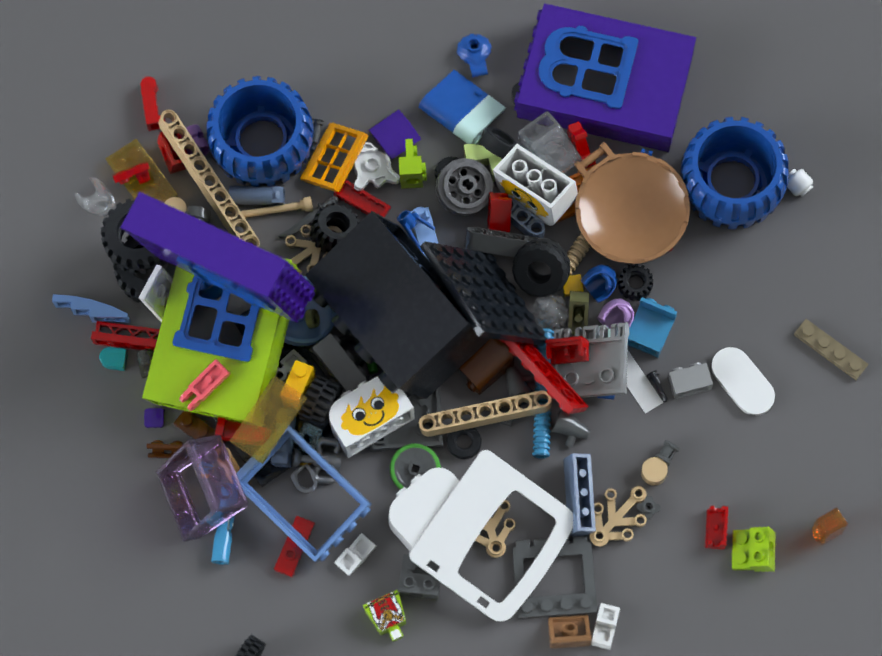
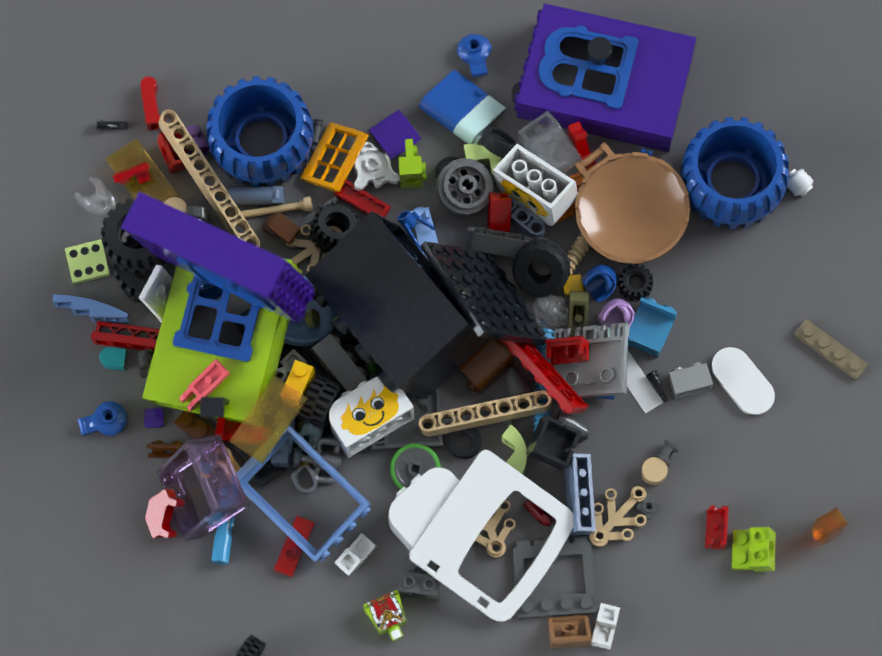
(87, 262): none -> yellowish green tile
(107, 419): none -> blue animal
(111, 125): none -> black piece
(160, 513): none -> piece
(213, 407): none -> black panel
(281, 228): none -> reddish brown slope
(515, 441): none -> yellowish green brick
(539, 514): none -> dark red piece
(550, 444): none -> black piece
(599, 50): none -> black piece

